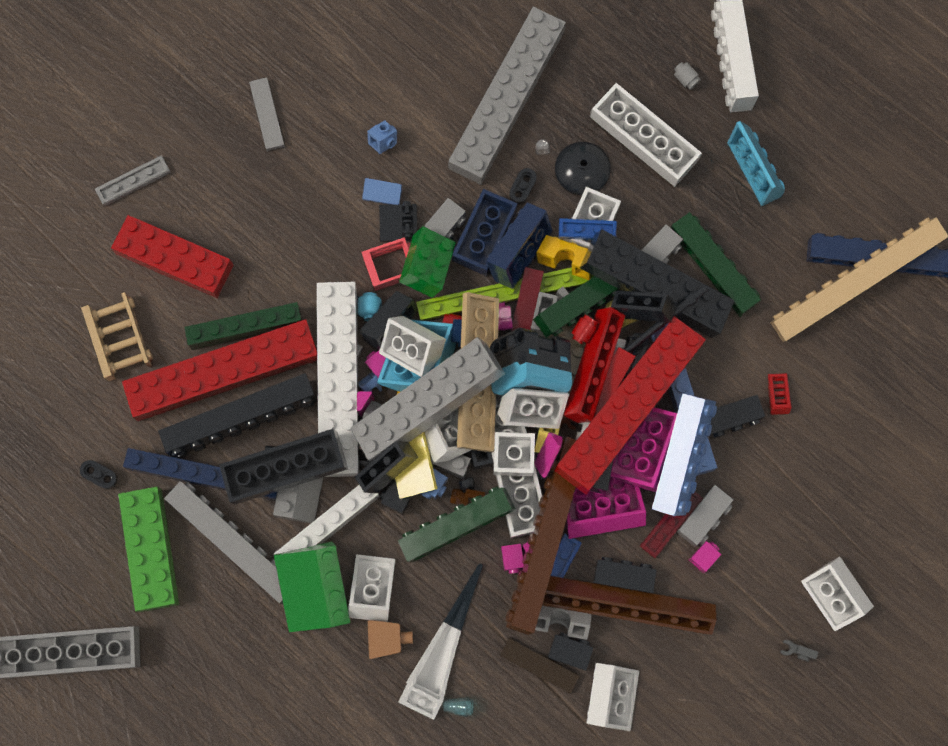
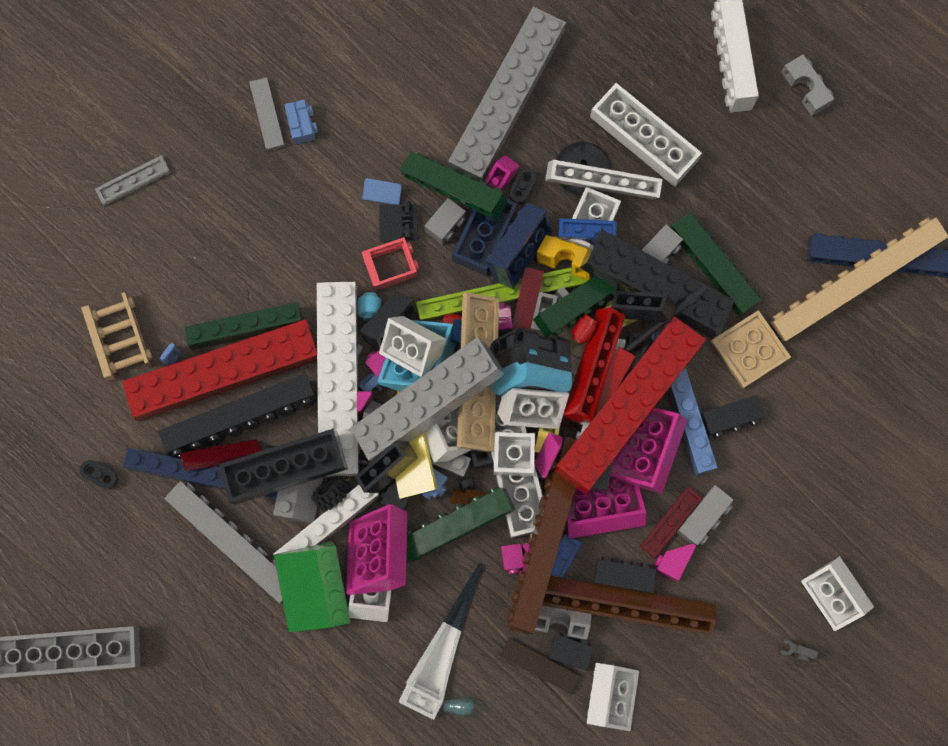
(148, 549): bright green brick -> none
(170, 355): none -> medium blue slope
(172, 256): red brick -> none
(218, 455): none -> dark red tile
(300, 122): none -> medium blue brick
(330, 493): none -> black tyre
(377, 551): none -> dark pink slope
(382, 137): medium blue brick -> none
(386, 638): medium nougat torso -> none
(427, 262): green brick -> none
(454, 185): none -> dark green brick
(502, 173): none -> dark pink slope
(542, 147): clear hinge -> none
(603, 179): none -> white brick
(674, 562): none -> dark pink slope
(684, 455): brick -> none
(687, 75): light grey brick -> none
(705, 556): dark pink brick -> none
(750, 349): none -> tan plate
(755, 165): medium azure slope -> none
(779, 406): red slope -> none
(802, 71): none -> light grey arch

